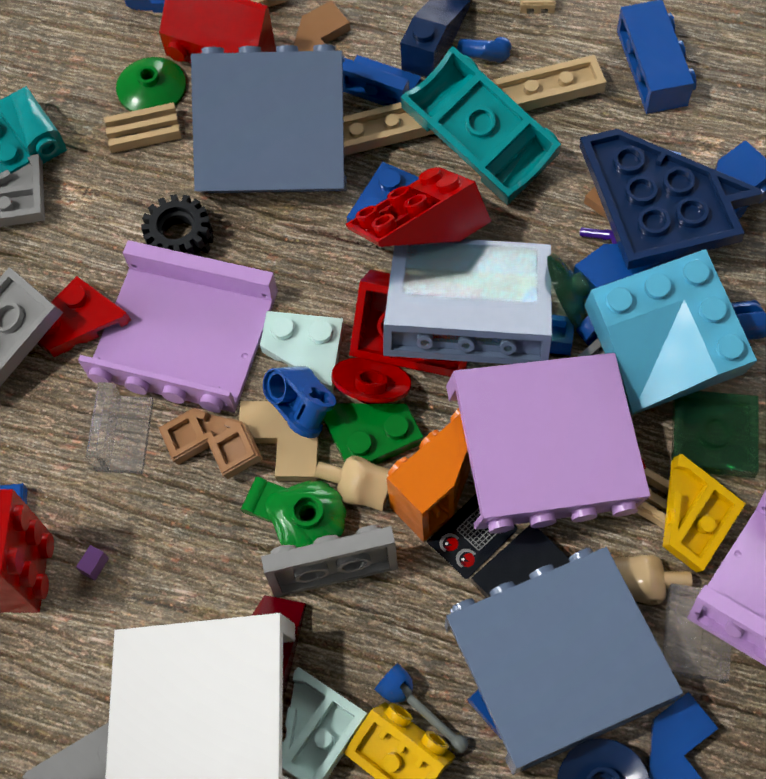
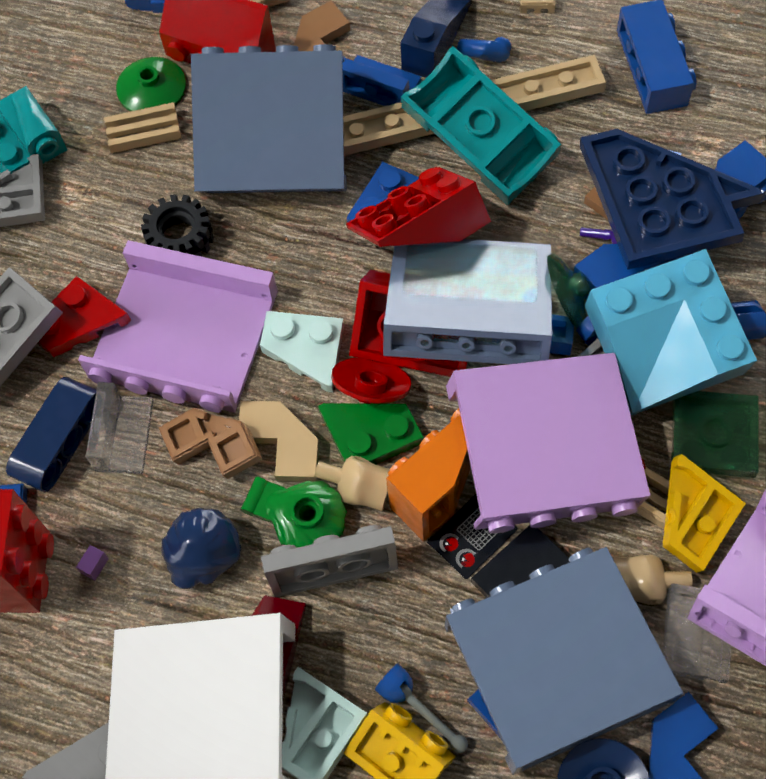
(53, 435): none -> dark blue beam
(200, 547): none -> dark blue hair
(298, 398): blue piece -> none

